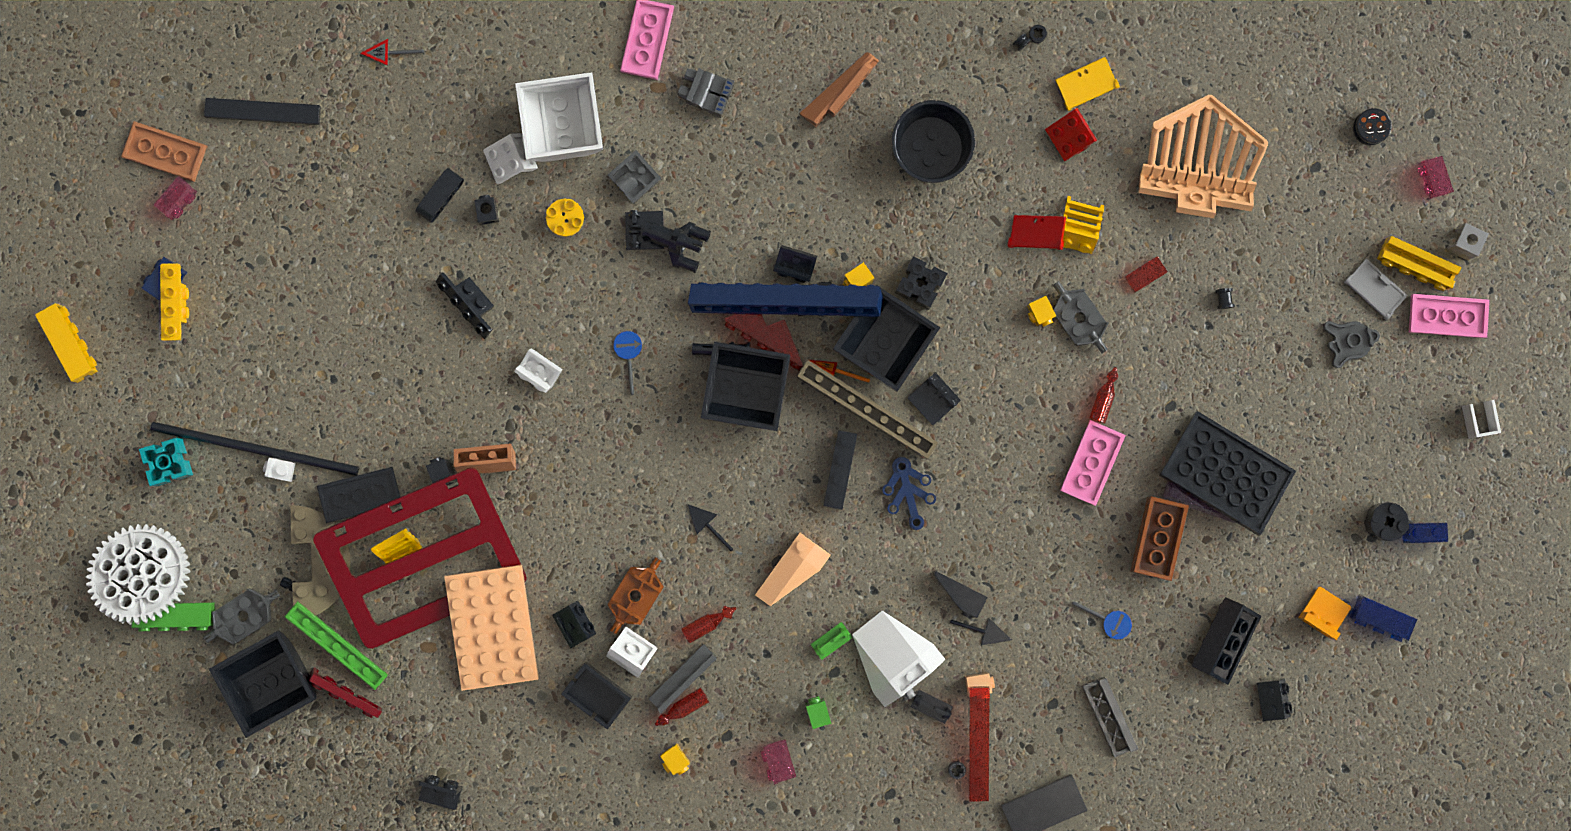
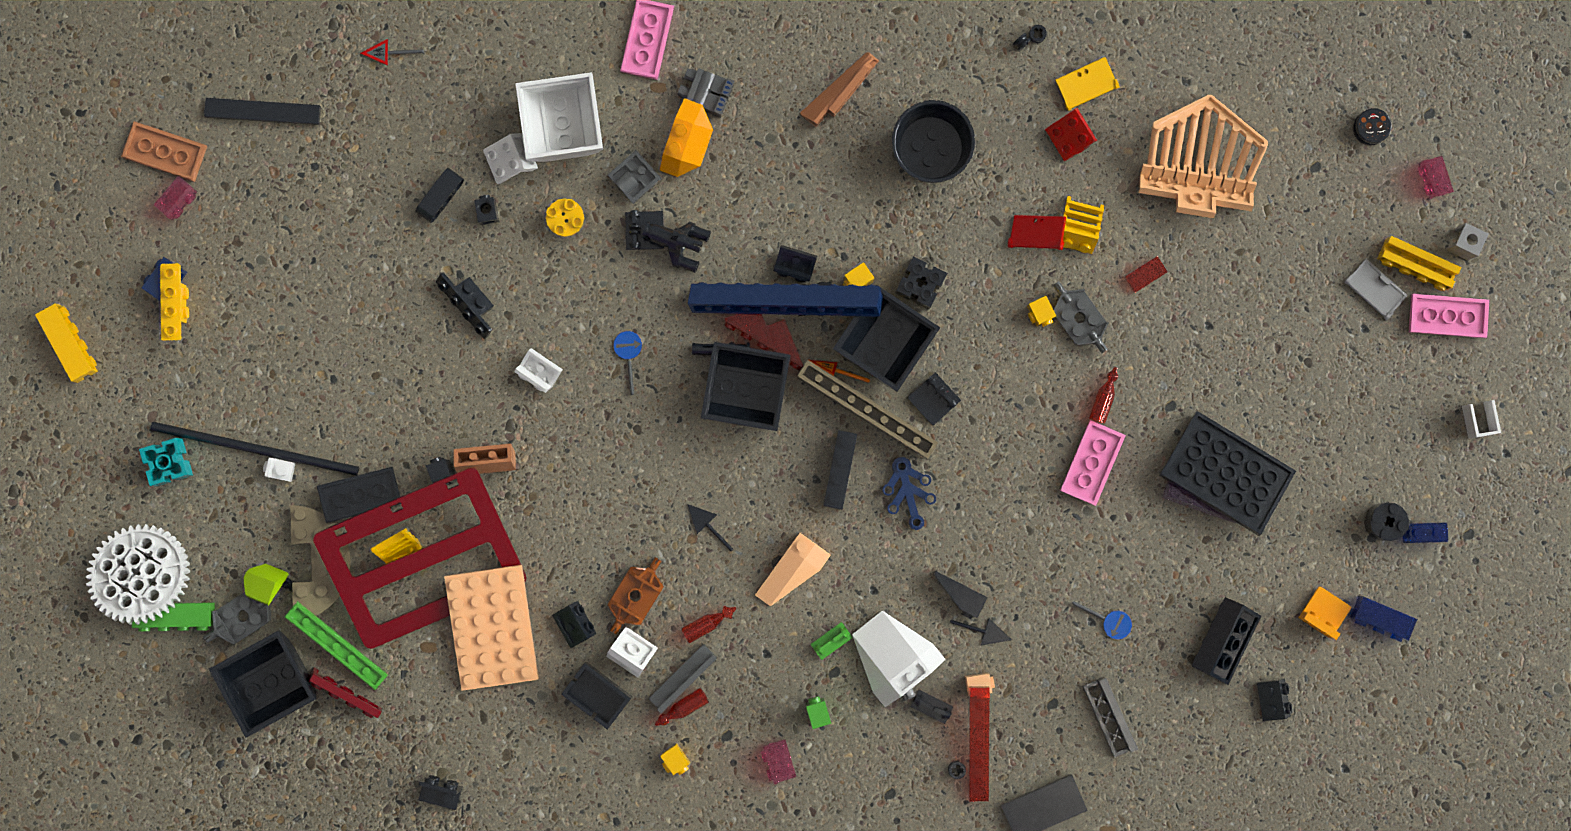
(263, 582): none -> lime slope
(687, 139): none -> light orange wedge
(1159, 538): dark orange brick -> none
(1225, 298): black bush -> none
(1350, 341): dark grey tile -> none

